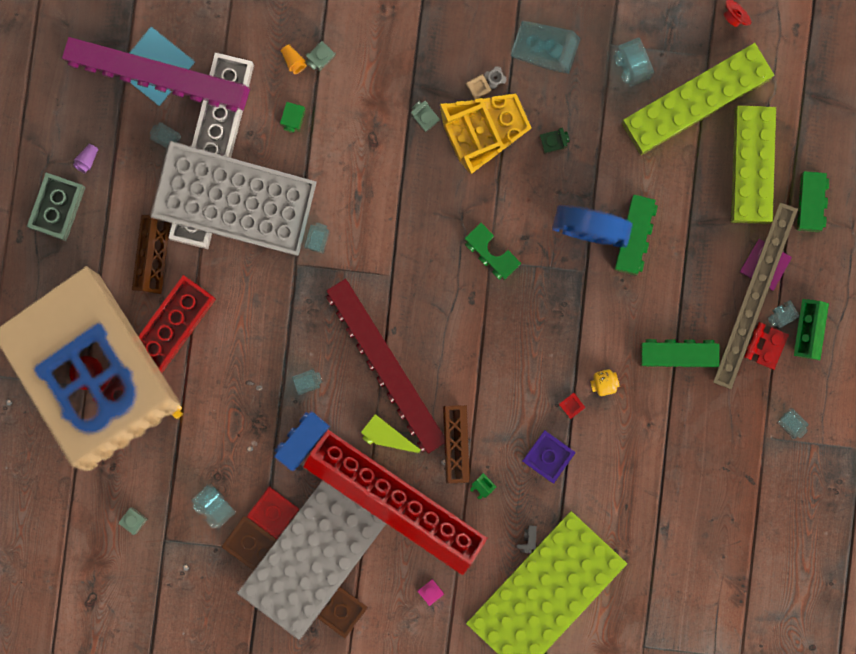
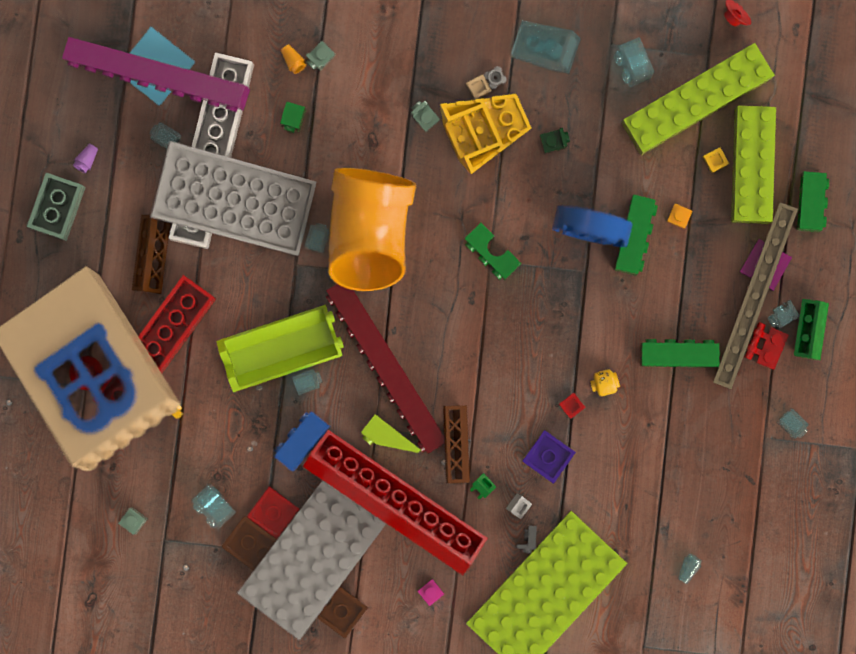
(280, 348): none -> lime panel
(368, 228): none -> light orange cylinder
(519, 506): none -> light grey plate
(679, 216): none -> light orange plate
(689, 568): none -> clear light blue cone
(715, 160): none -> yellow plate

